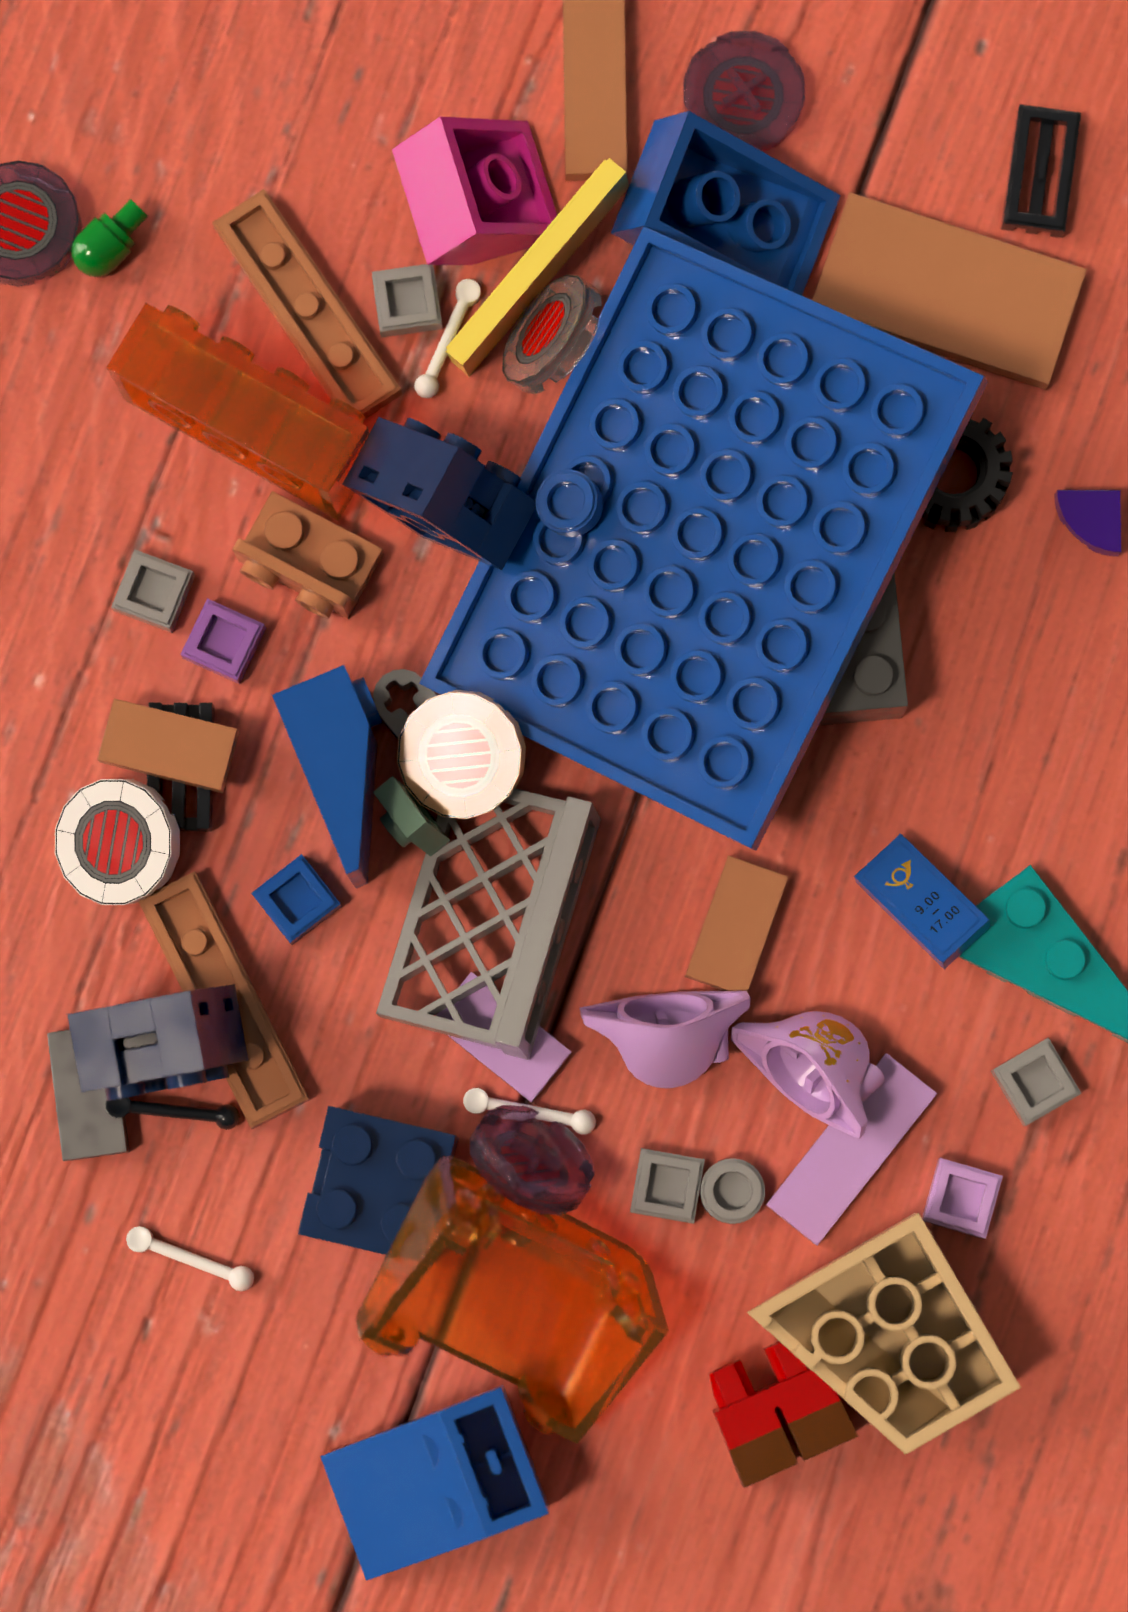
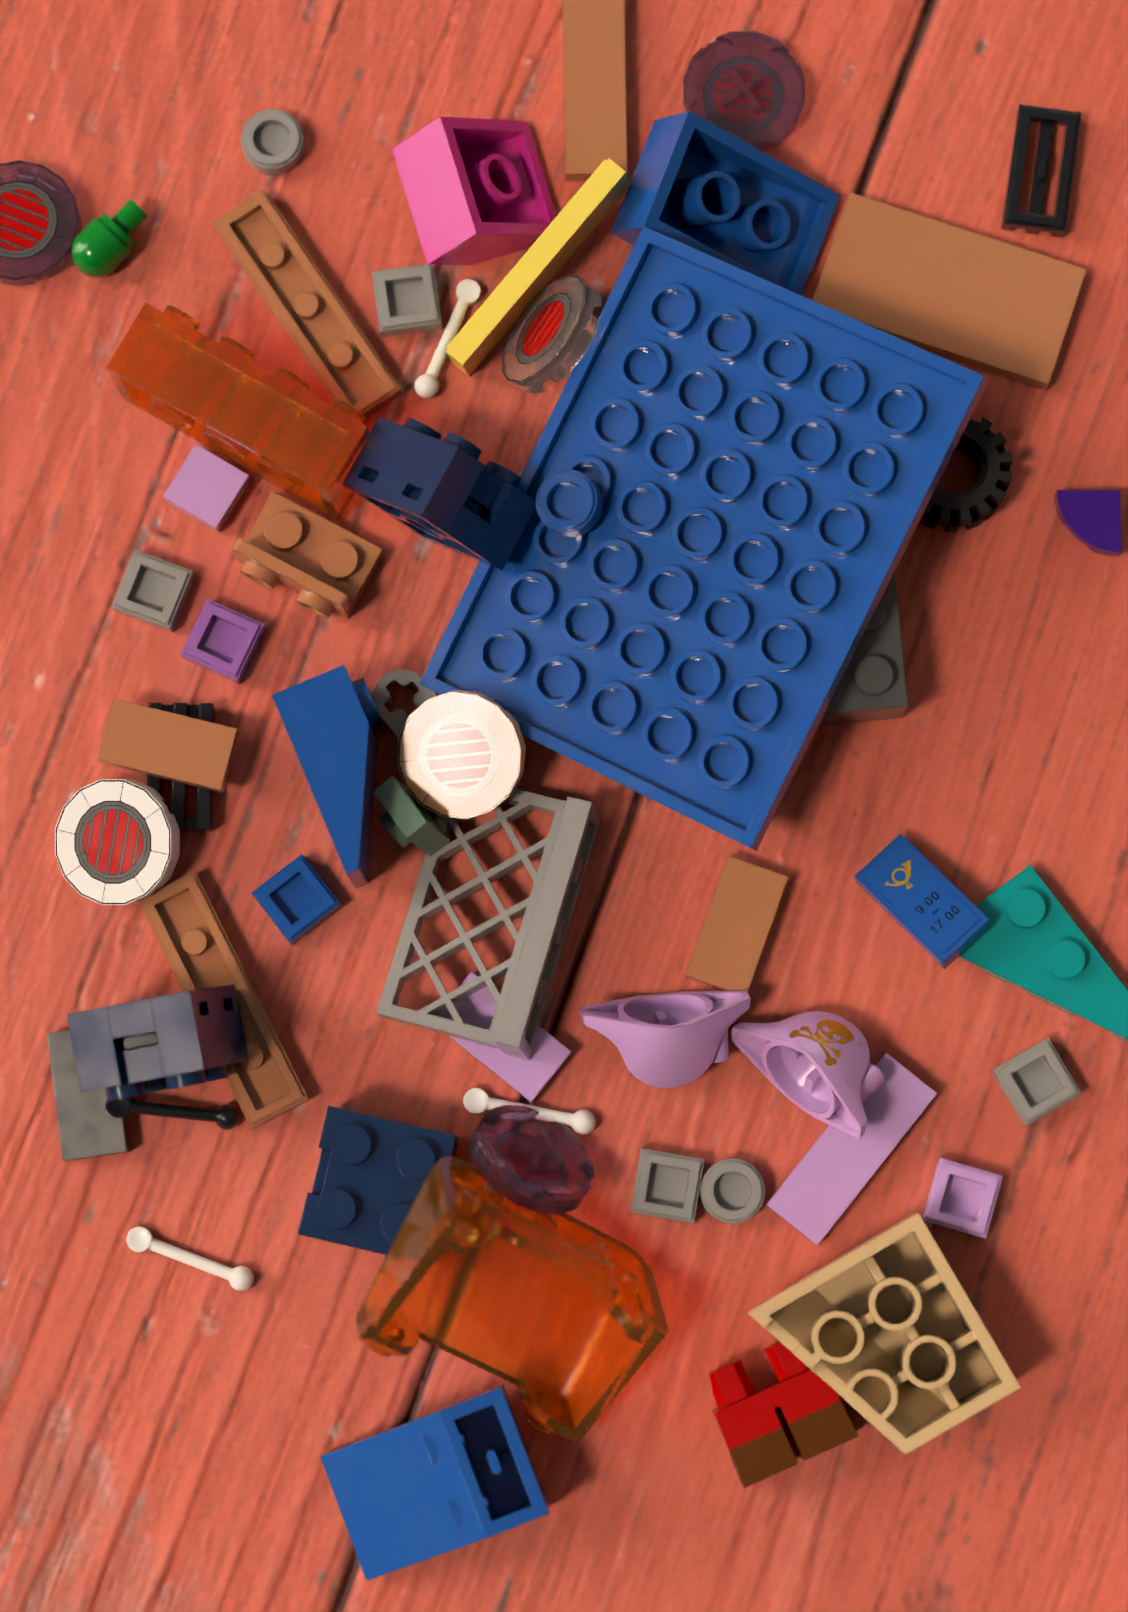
(207, 488): none -> lavender tile
(272, 142): none -> light grey tile

